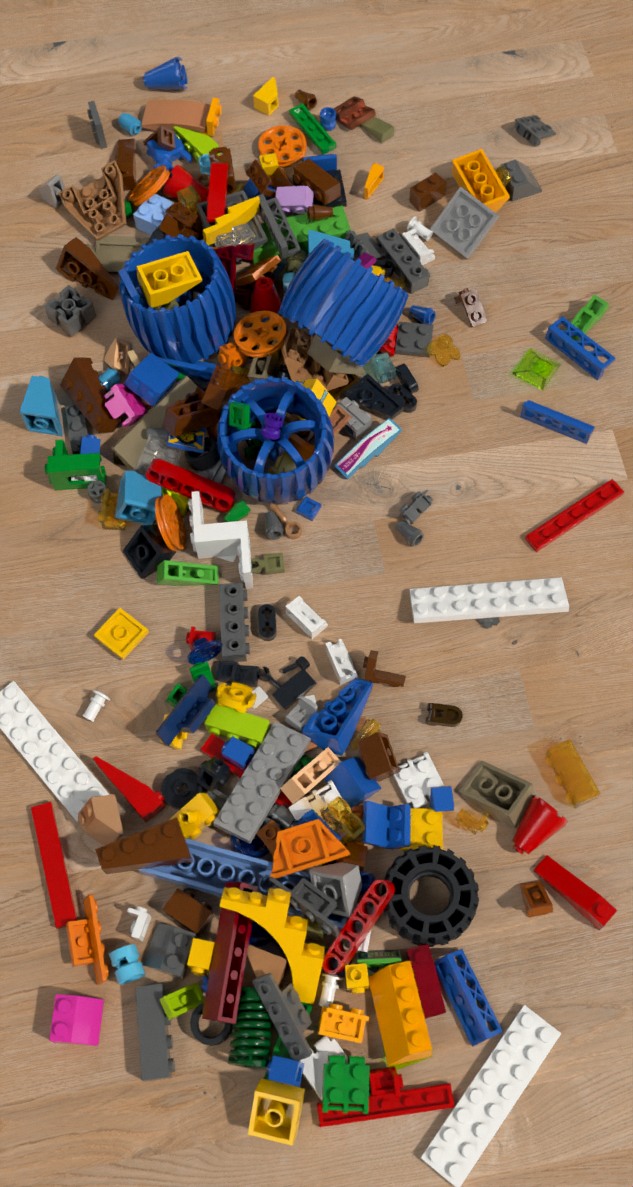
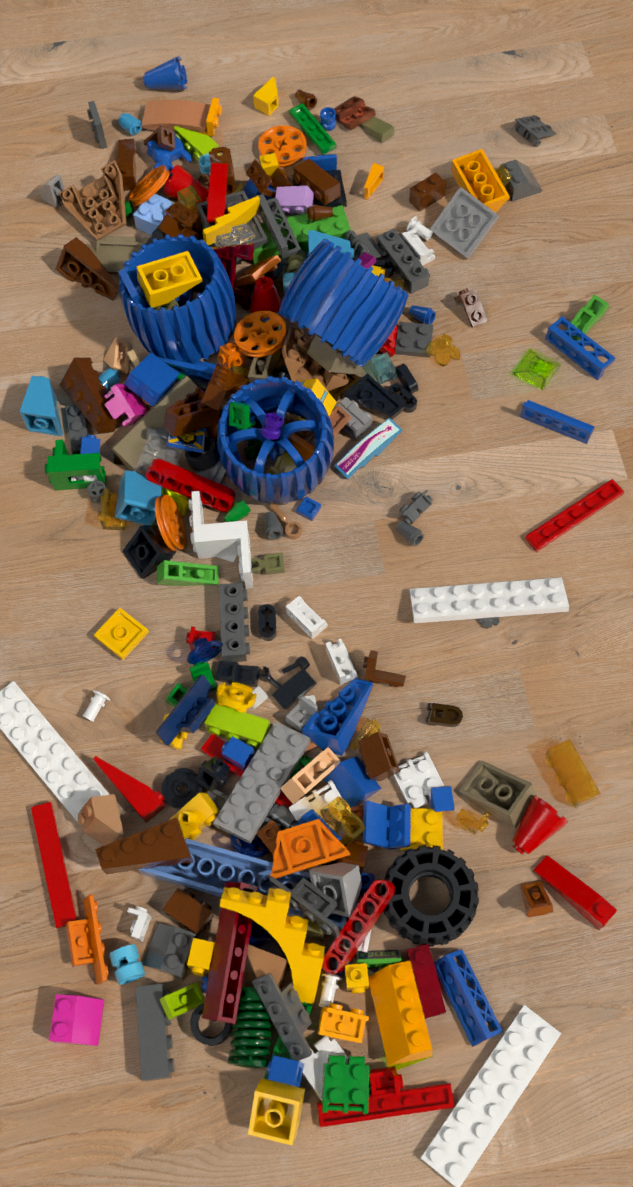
(70, 310): dark grey brick -> none

